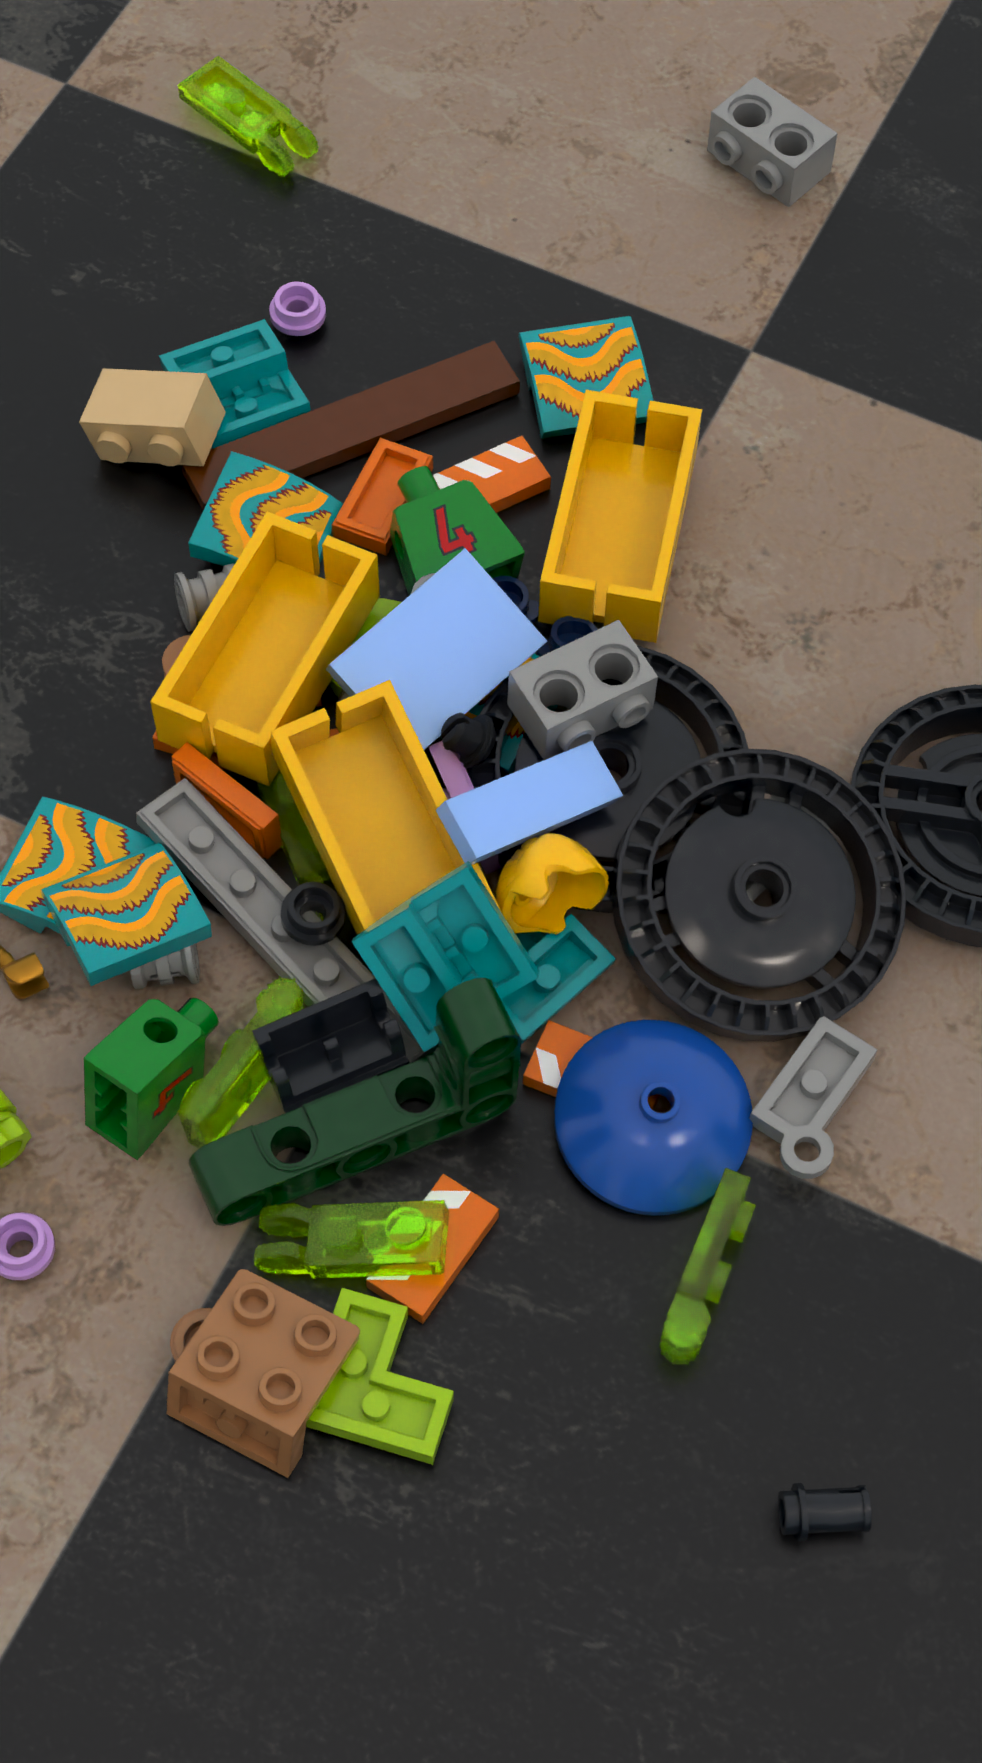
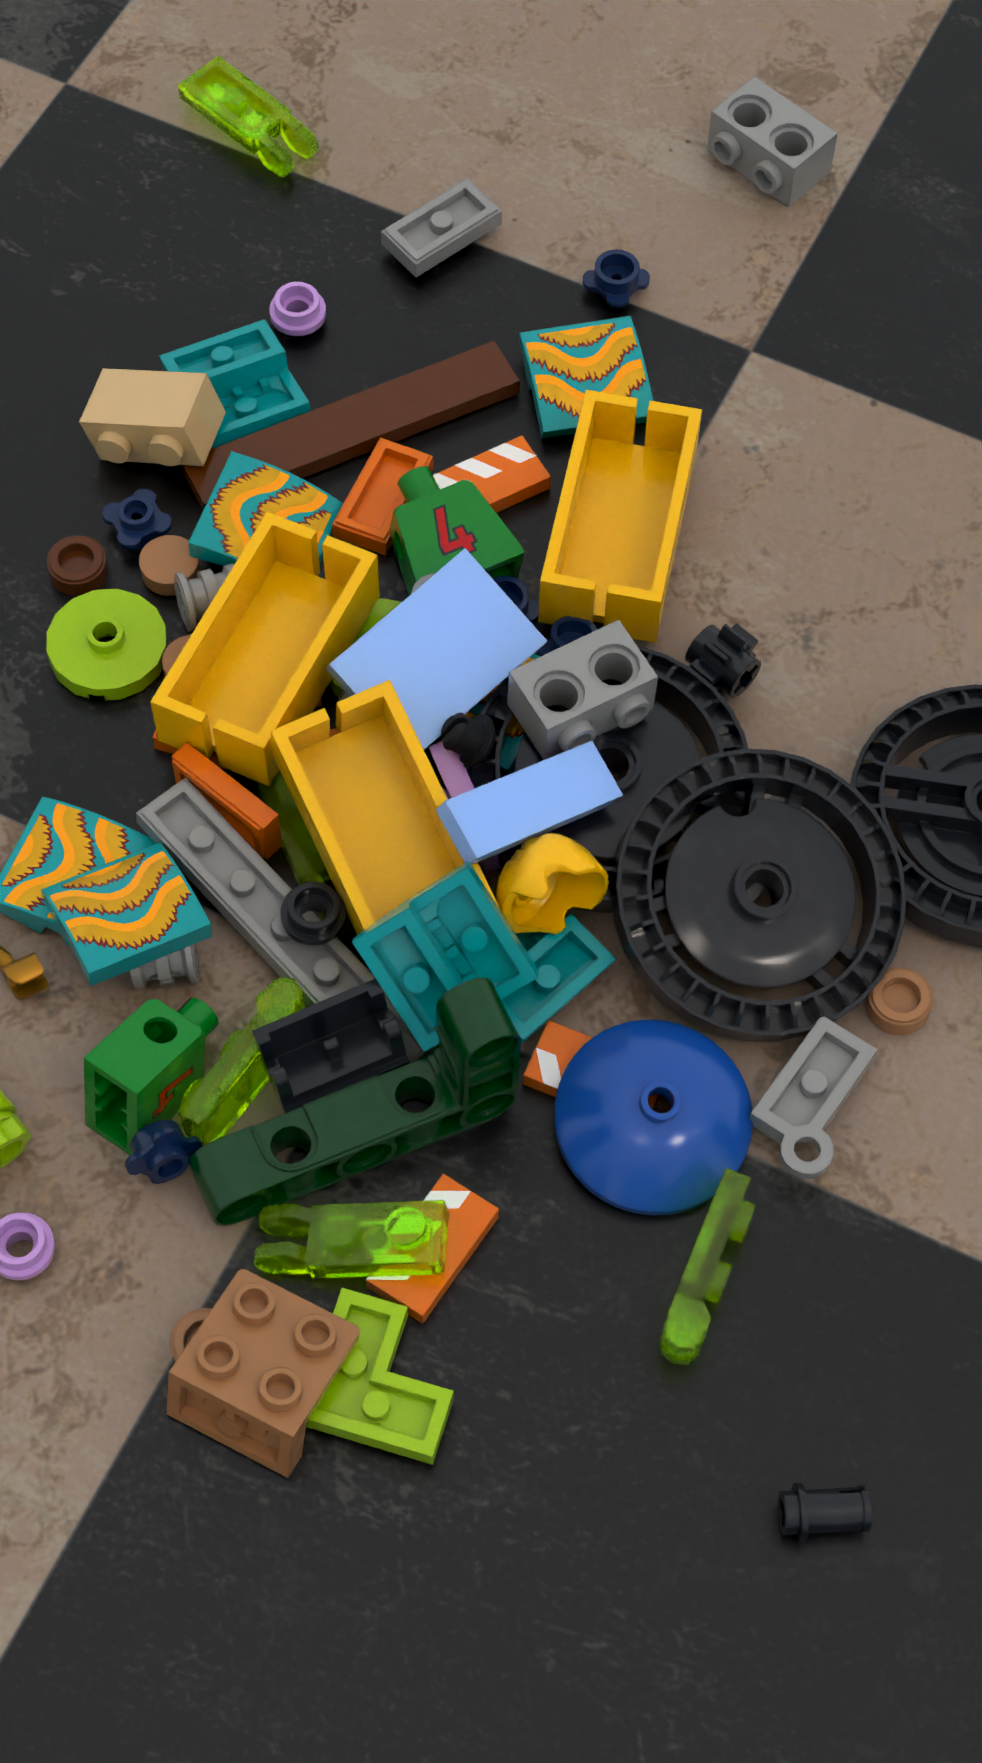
(77, 565): none -> reddish brown tile
(111, 667): none -> lime plate
(137, 533): none -> dark blue plate
(161, 1151): none -> dark blue plate
(163, 559): none -> medium nougat tile
(441, 227): none -> light grey plate
(616, 277): none -> dark blue plate
(725, 658): none -> black gear
(900, 1002): none -> medium nougat tile

